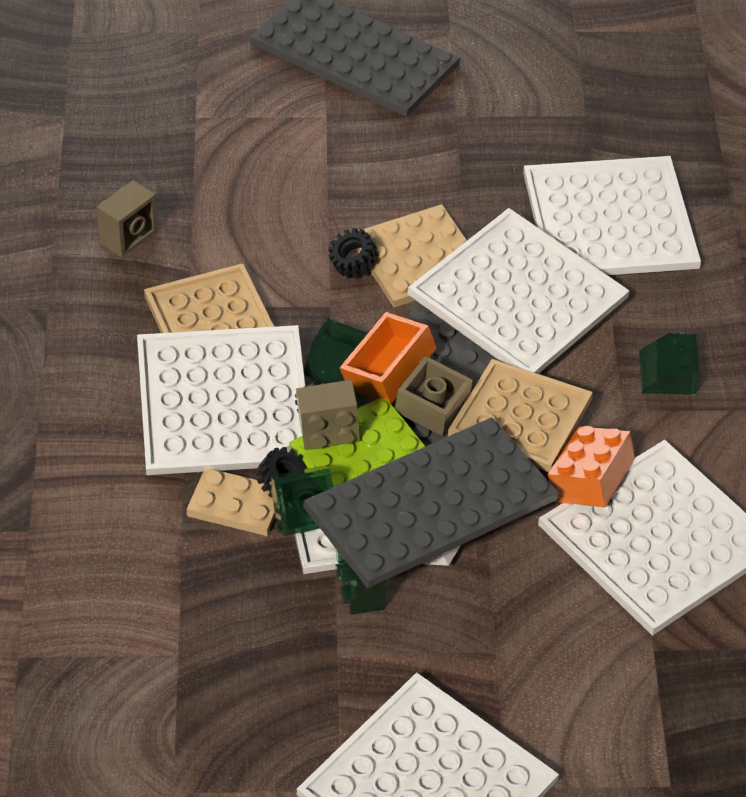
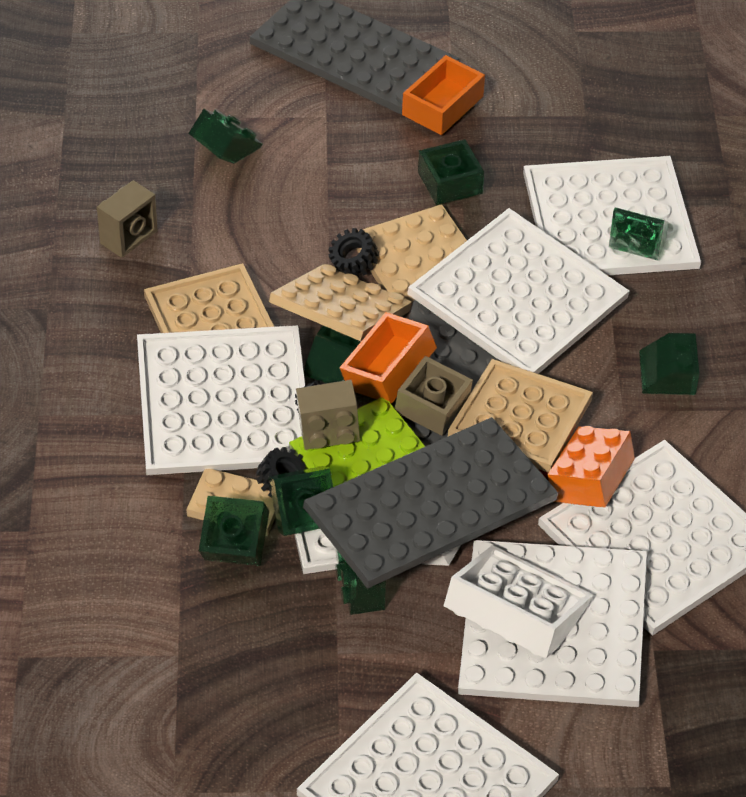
(224, 136): none -> clear green slope
(234, 530): none -> clear green brick
(339, 301): none -> tan plate
(443, 94): none -> orange piece
(450, 172): none -> clear green brick
(517, 600): none -> white slope
(598, 656): none -> white plate
(637, 233): none -> clear green slope

